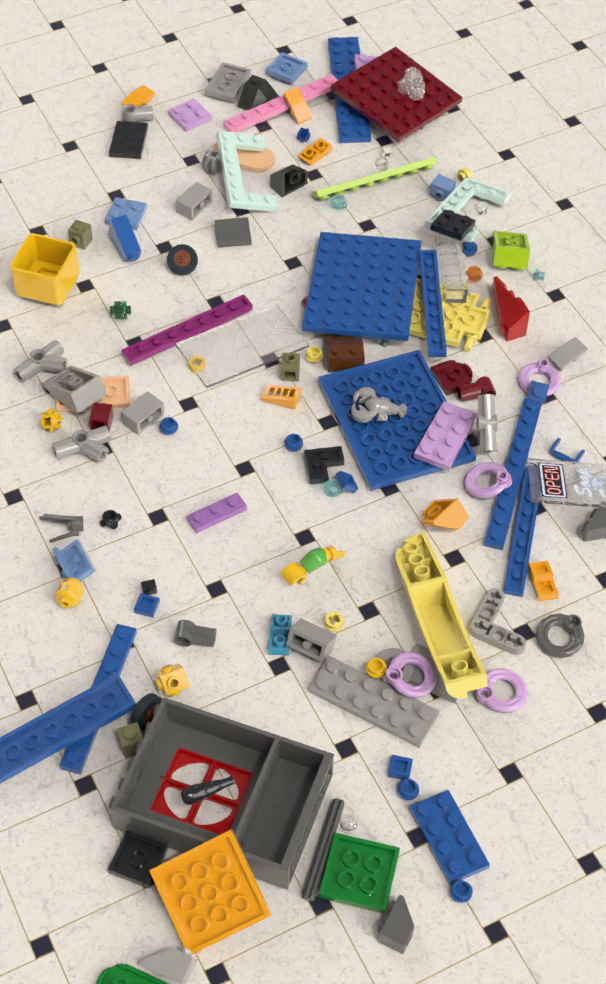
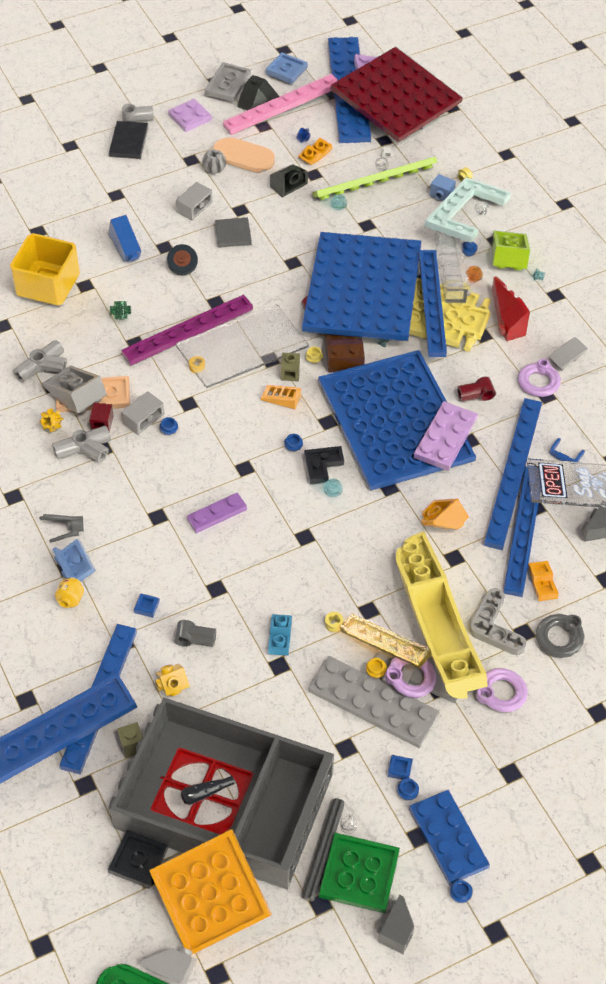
(80, 234): olive brick -> none
(110, 515): black plate -> none
(133, 209): medium blue plate -> none
(140, 96): light orange slope -> none
(144, 710): black wheel -> none
(149, 587): black piece -> none
(228, 144): light aqua plate -> none
(298, 105): light orange slope -> none
(309, 563): piece -> none
(311, 639): light grey brick -> none
(346, 481): blue tile -> none
(376, 406): light grey animal -> none
(386, 640): none -> clear yellow plate
(412, 84): clear plant -> none
(451, 374): dark red tile -> none
(453, 224): black plate -> none
(486, 423): light grey piece -> none
(503, 480): lavender piece -> none
(538, 391): blue plate -> none

